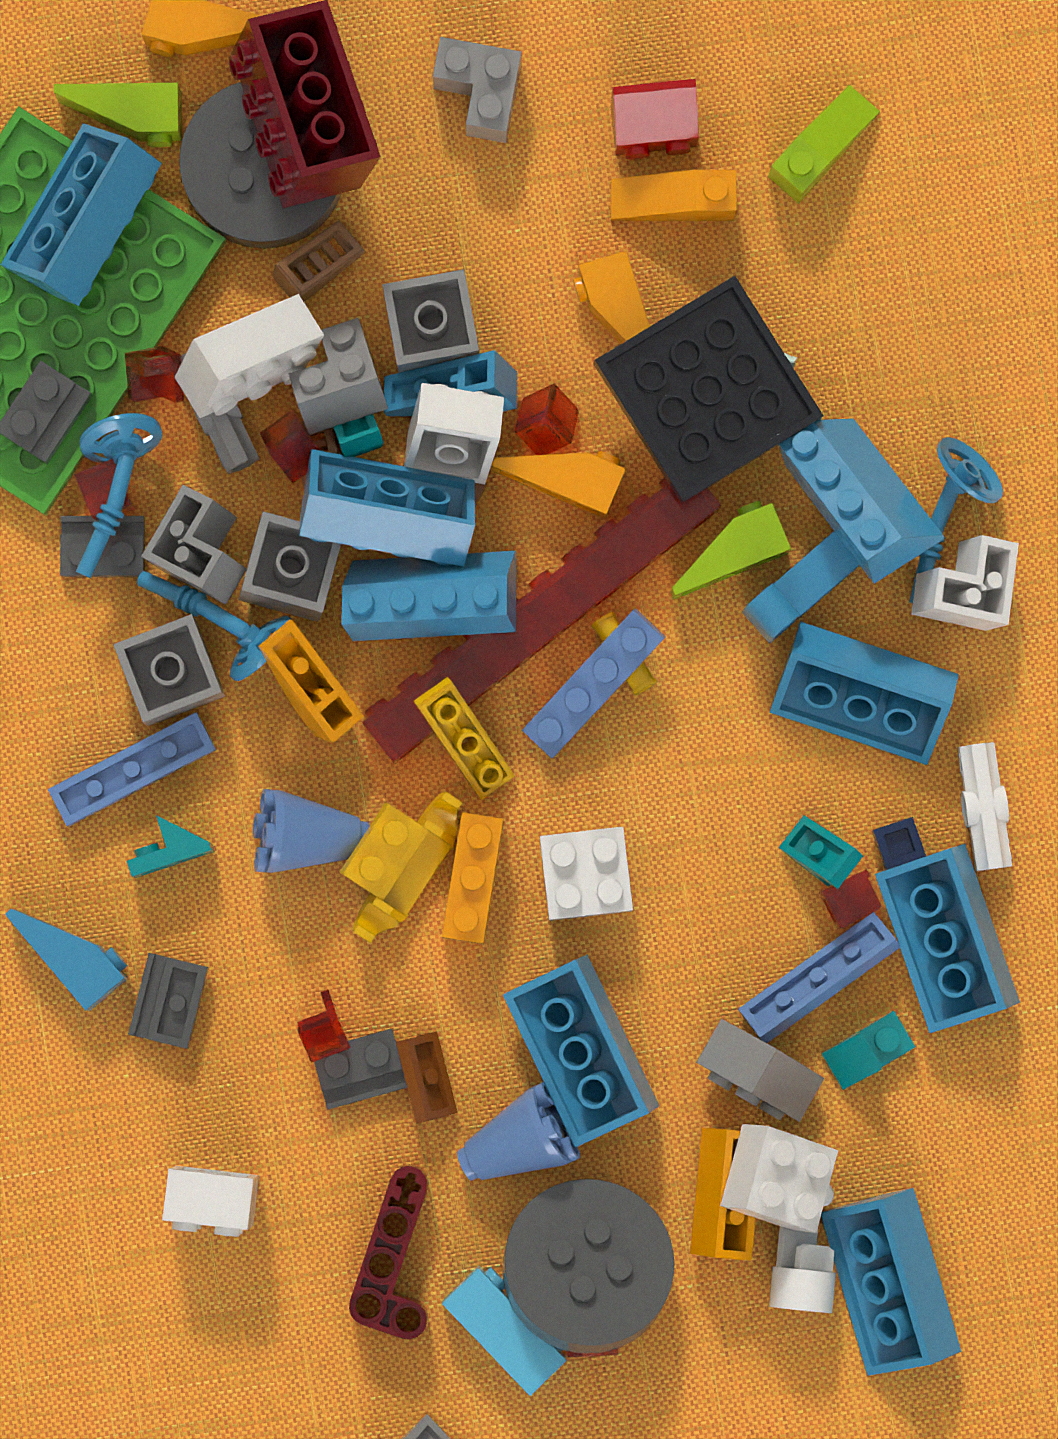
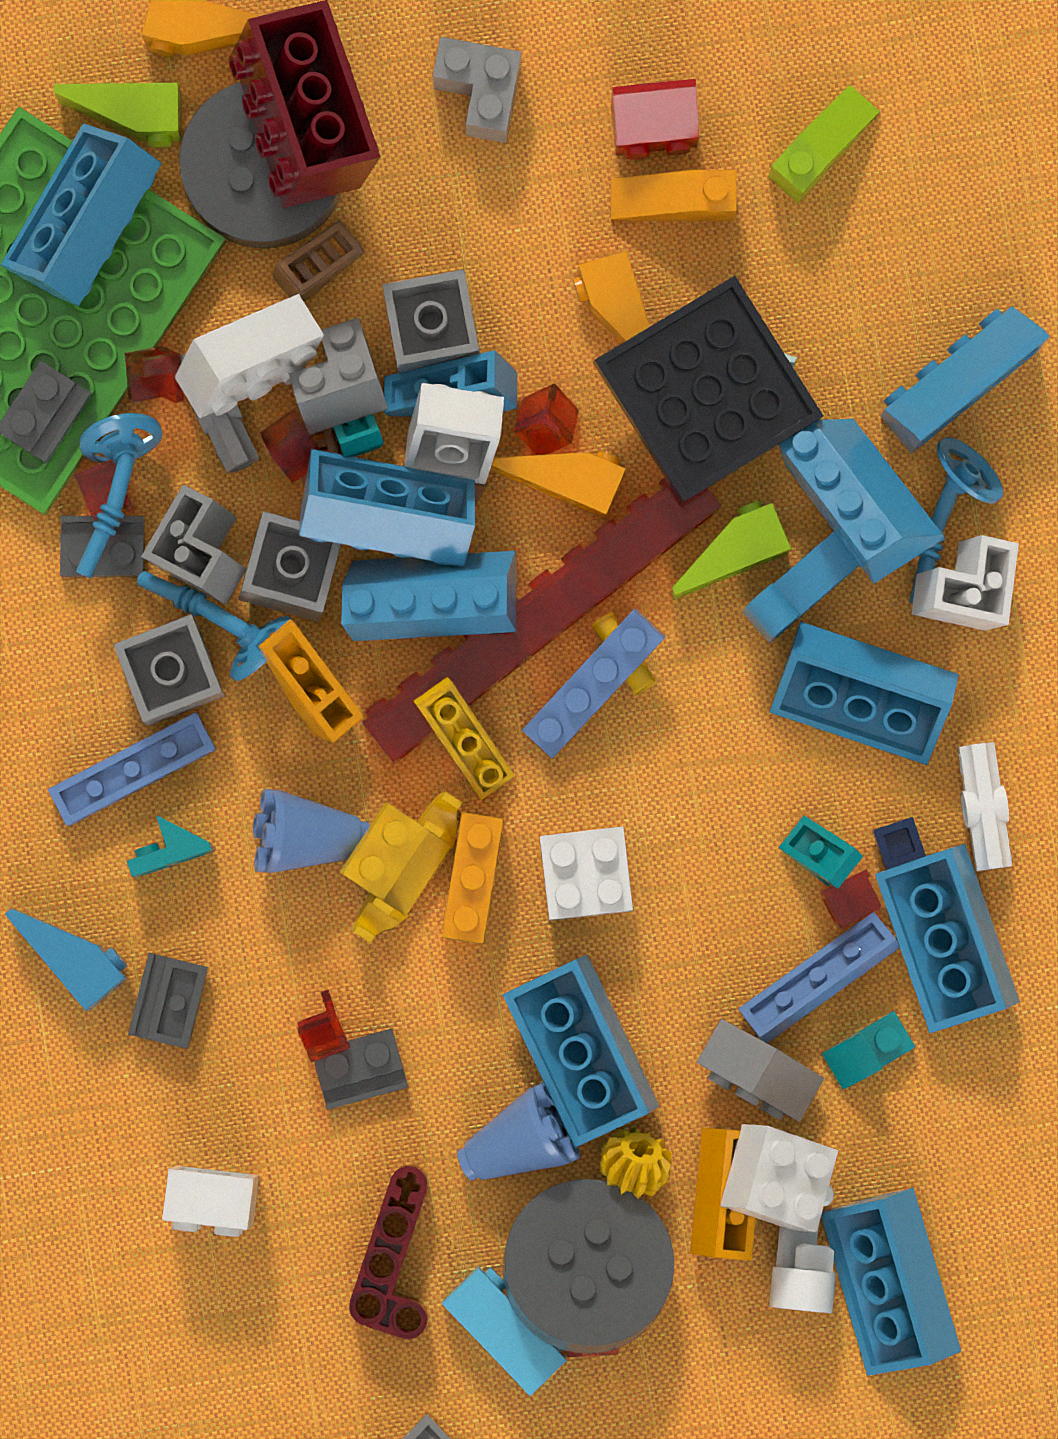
(426, 1077): dark orange plate -> none
(636, 1162): none -> yellow gear
(963, 377): none -> dark azure slope

